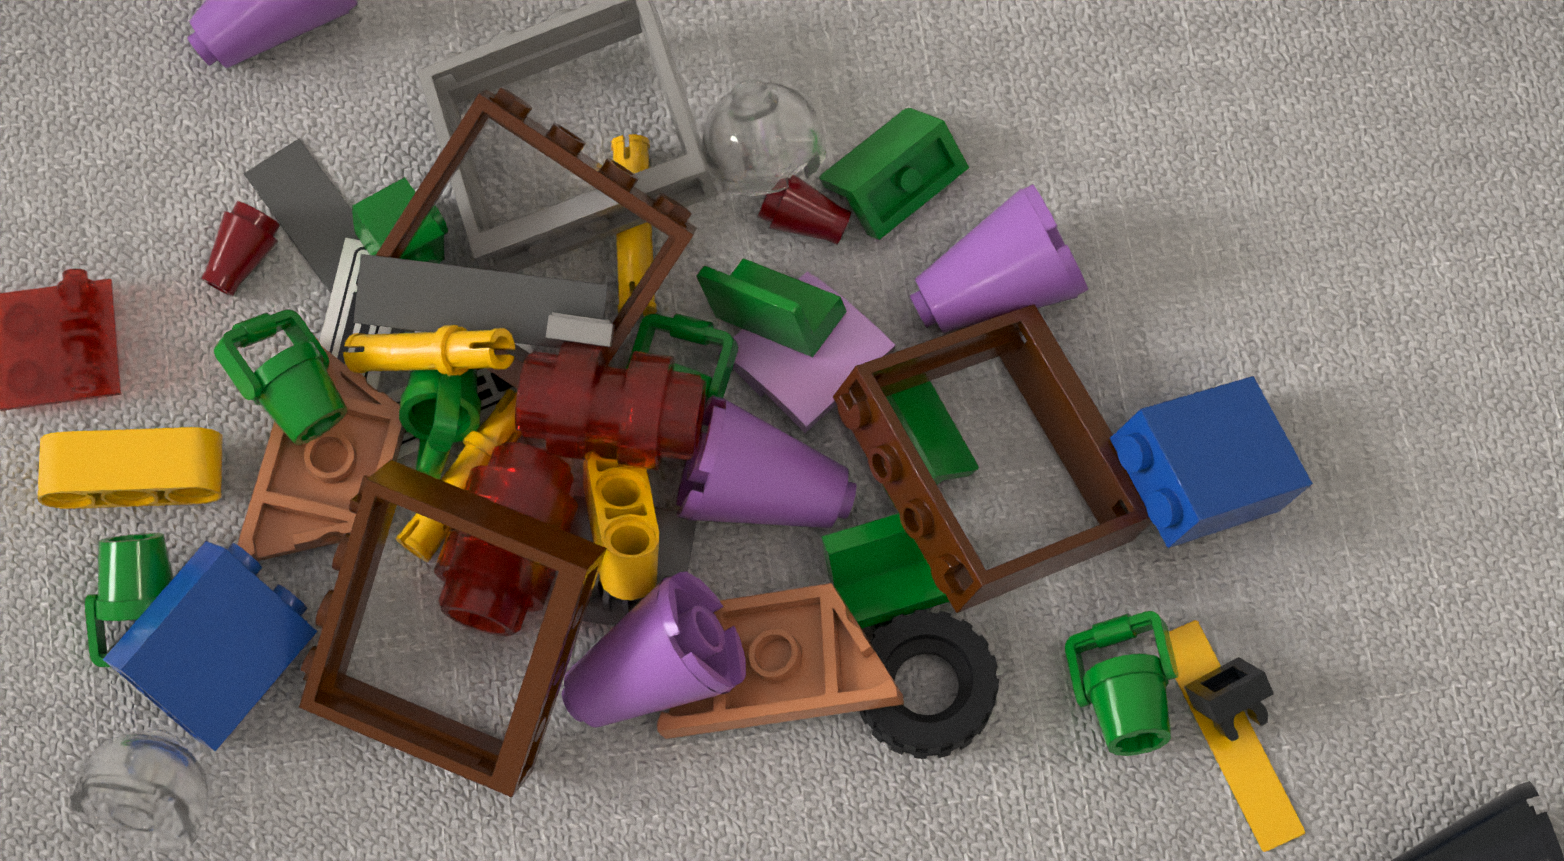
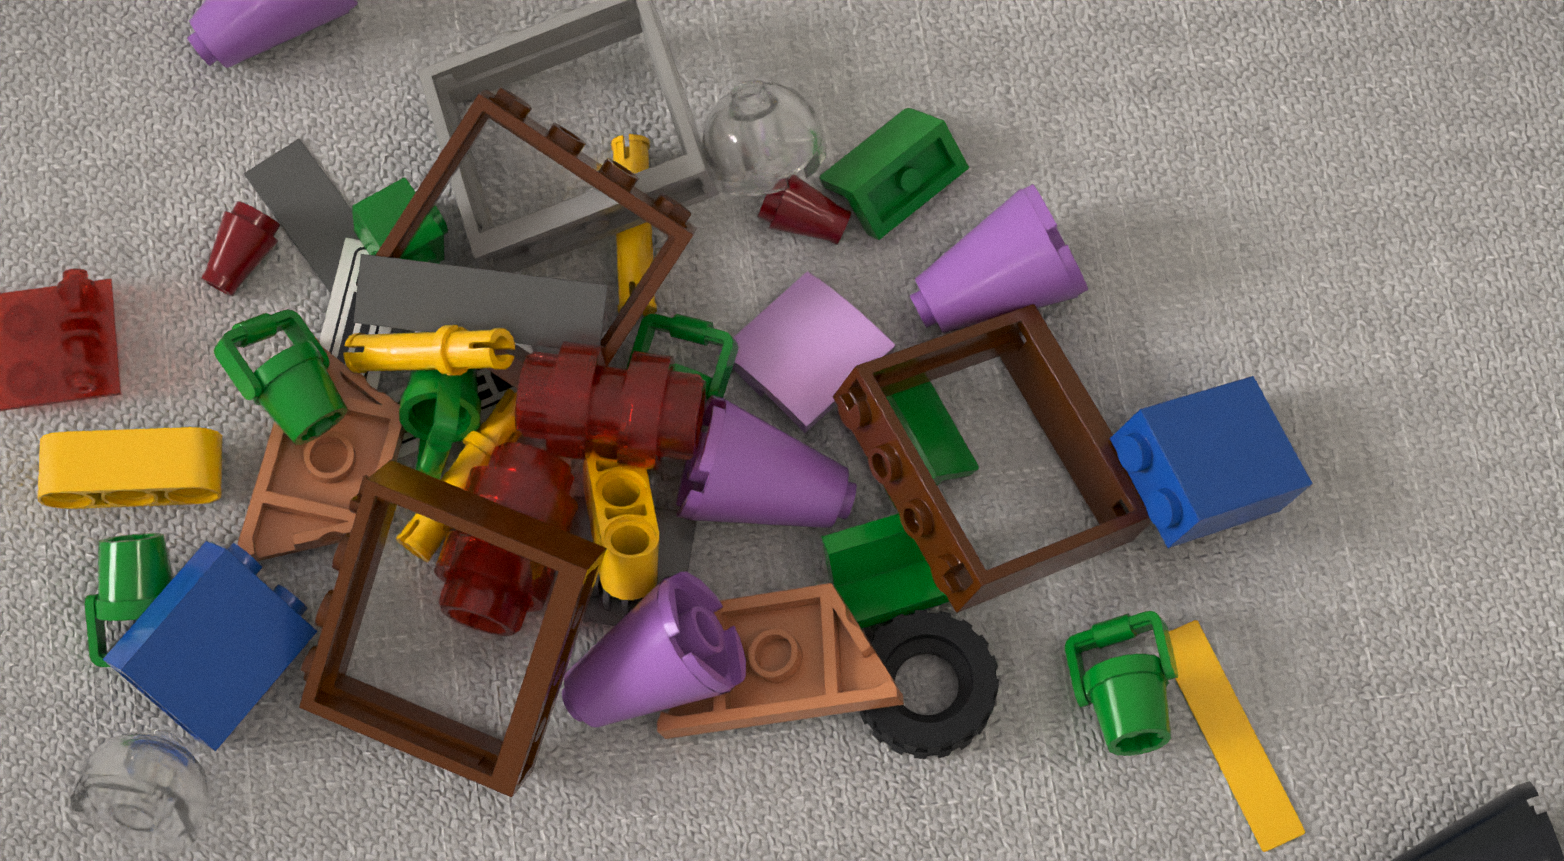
(580, 329): light grey tile -> none
(773, 305): green panel -> none
(1230, 691): black tile -> none

